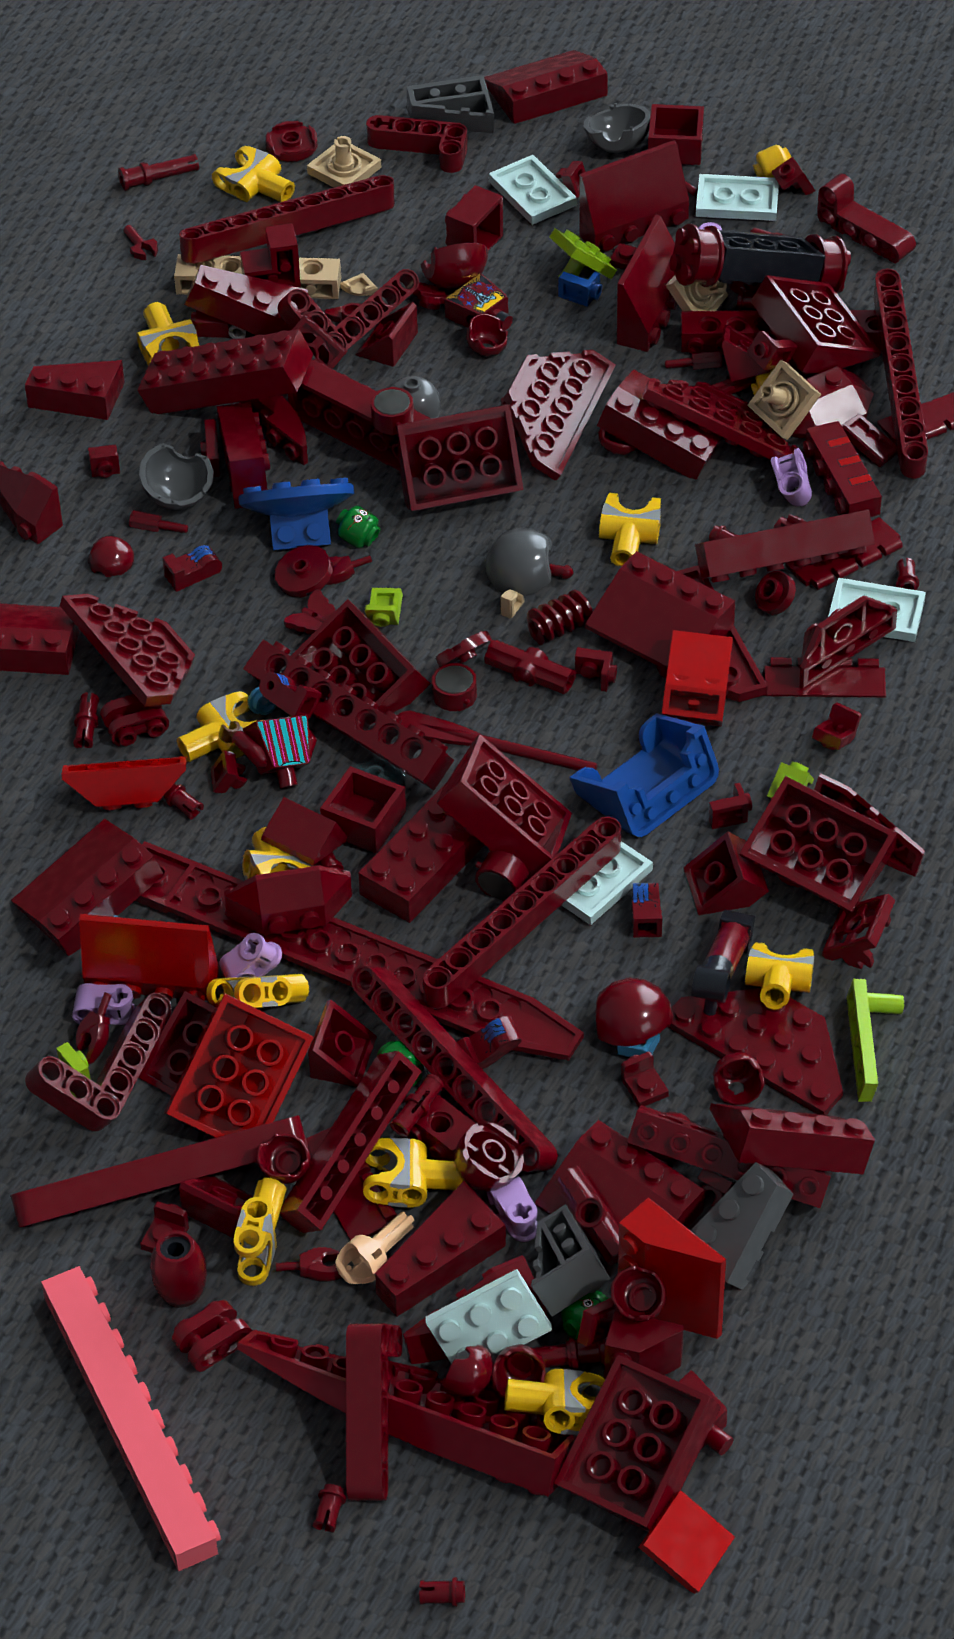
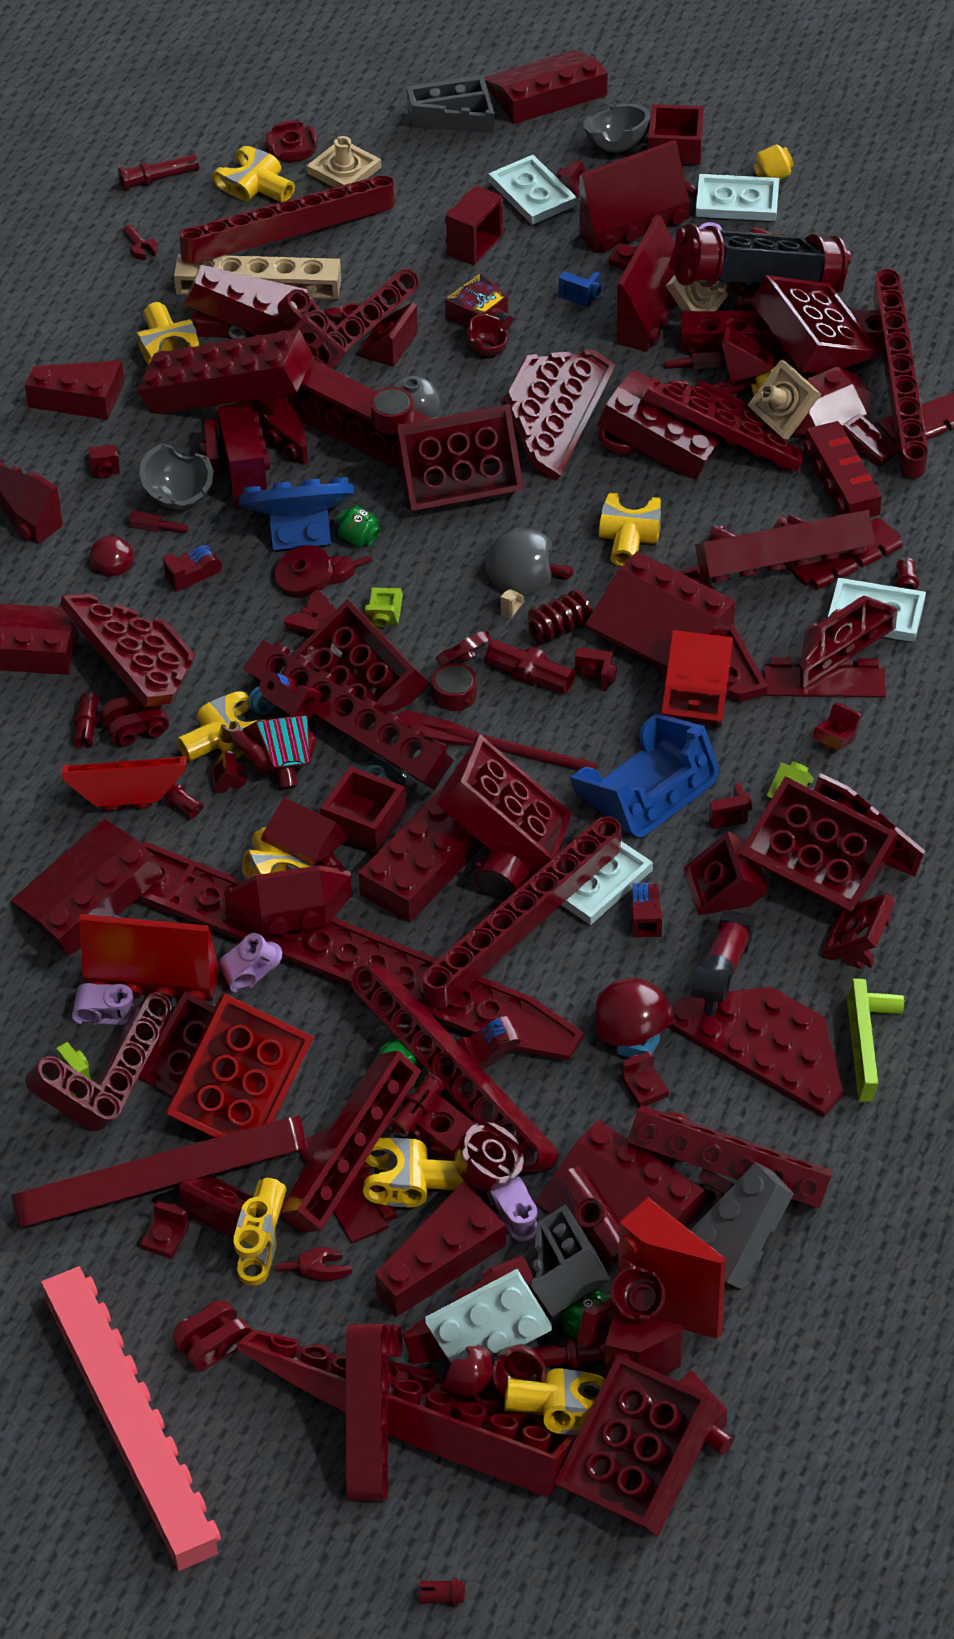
(94, 1028): dark red hand -> none
(178, 1269): dark red piece -> none
(263, 990): yellow connector -> none
(276, 262): dark red brick -> none
(284, 1158): dark red hair -> none
(331, 1499): dark red pin -> none
(340, 1047): dark red slope -> none
(359, 284): tan tile -> none
(370, 1253): light nougat piece -> none
(420, 136): dark red beam -> none
(430, 296): dark red animal -> none
(455, 264): dark red cylinder -> none
(582, 254): lime plate -> none
(686, 1542): red tile -> none
(738, 1068): dark red hair -> none
(769, 352): dark red bracket -> none
(775, 592): dark red plate -> none
(779, 974): yellow connector -> none
(790, 174): dark red bracket -> none
(792, 473): lavender piece -> none
(795, 1138): dark red slope -> none
(865, 227): dark red beam -> none

